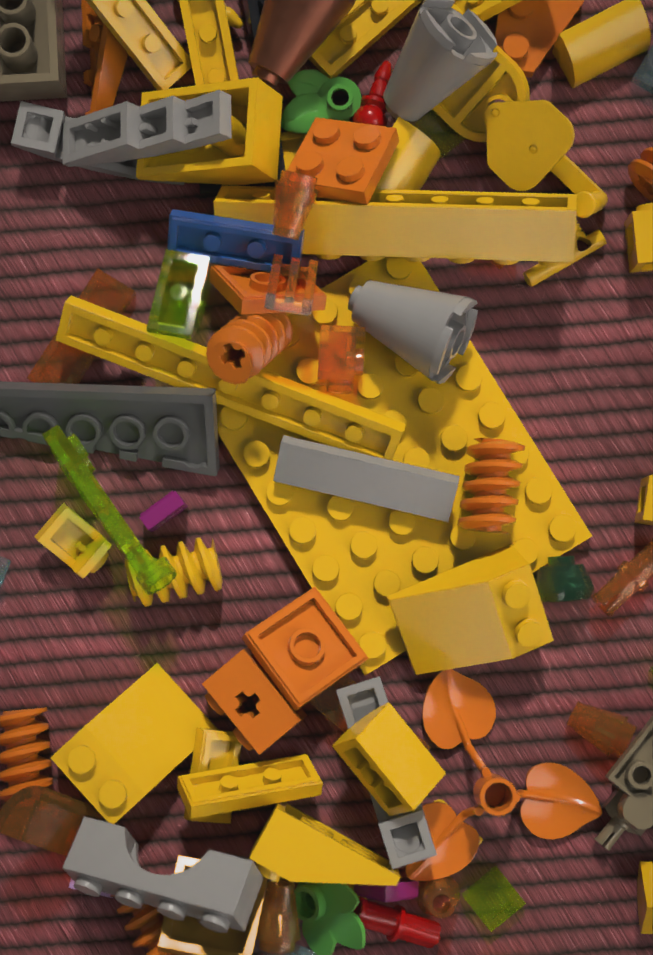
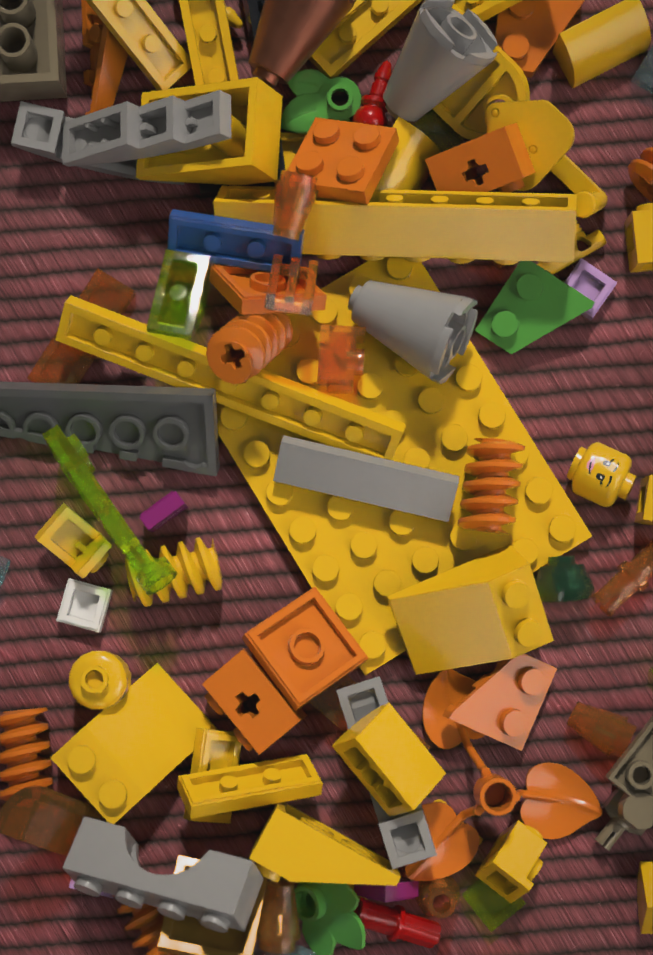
(84, 605): none -> white tile
(99, 679): none -> yellow head
(501, 152): none -> orange brick
(506, 700): none -> orange wing
(513, 861): none -> yellow brick
(530, 307): none -> bright green wing
(592, 284): none -> lavender tile
(601, 474): none -> yellow head

